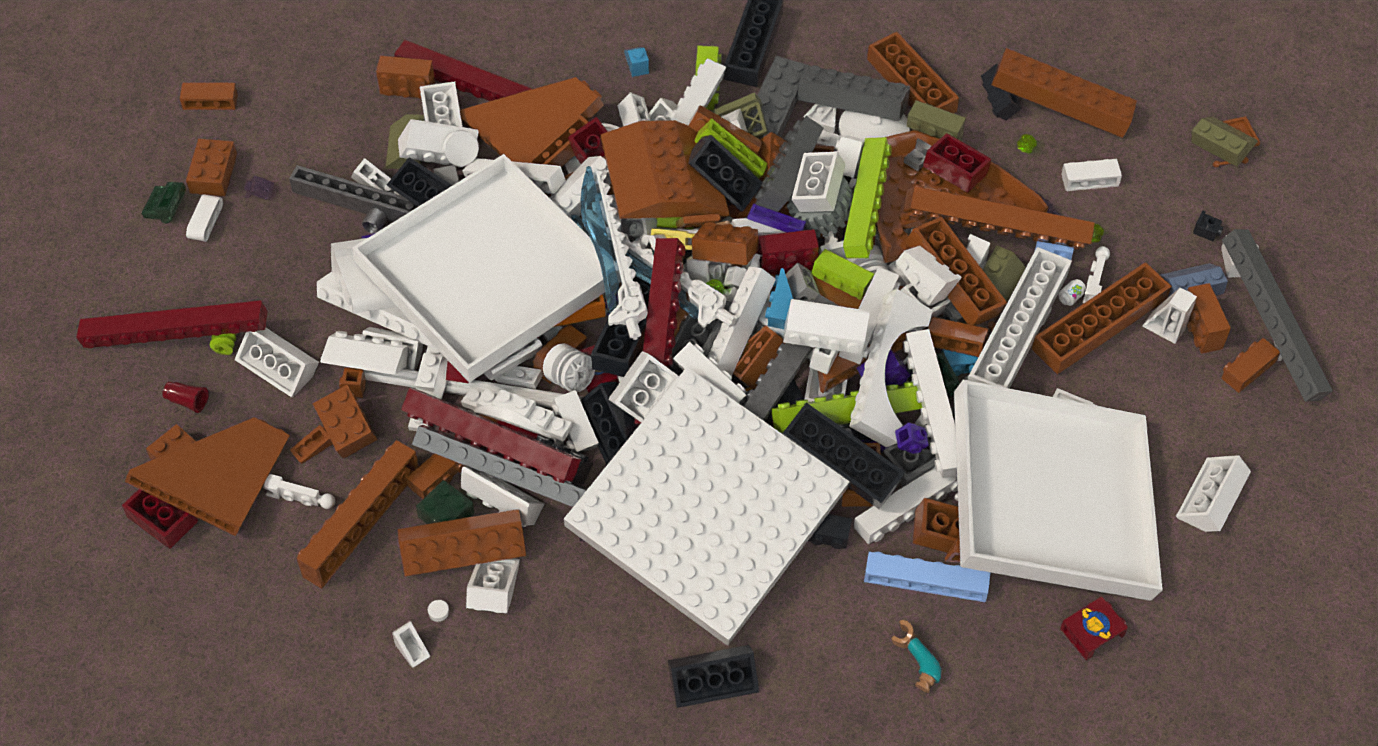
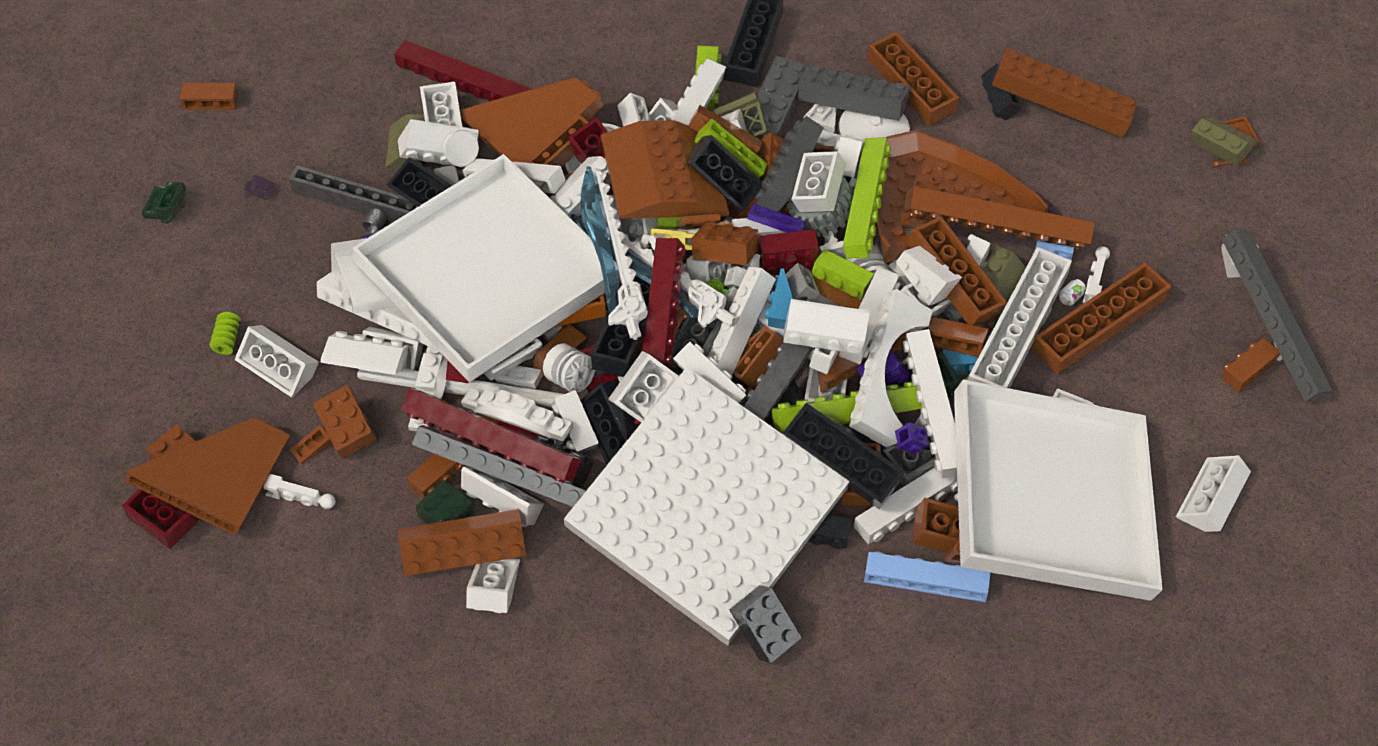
(172, 324): dark red brick -> none
(186, 395): dark red plant -> none
(204, 217): white beam -> none
(211, 167): dark orange brick -> none
(355, 380): dark orange brick -> none
(357, 514): dark orange brick -> none
(371, 176): white slope -> none
(404, 76): dark orange brick -> none
(410, 644): white slope -> none
(438, 610): white tile -> none
(637, 61): dark azure slope -> none
(713, 676): black slope -> none
(765, 623): none -> brick
(916, 157): dark grey slope -> none
(929, 665): piece -> none
(935, 121): olive slope -> none
(957, 162): dark red brick -> none
(1026, 143): clear neon green wheel -> none
(1091, 174): white brick -> none
(1093, 627): dark red panel -> none
(1097, 233): clear neon green wheel -> none
(1172, 316): white wedge -> none
(1197, 276): sand blue slope -> none
(1207, 320): dark orange brick -> none
(1208, 226): black brick -> none

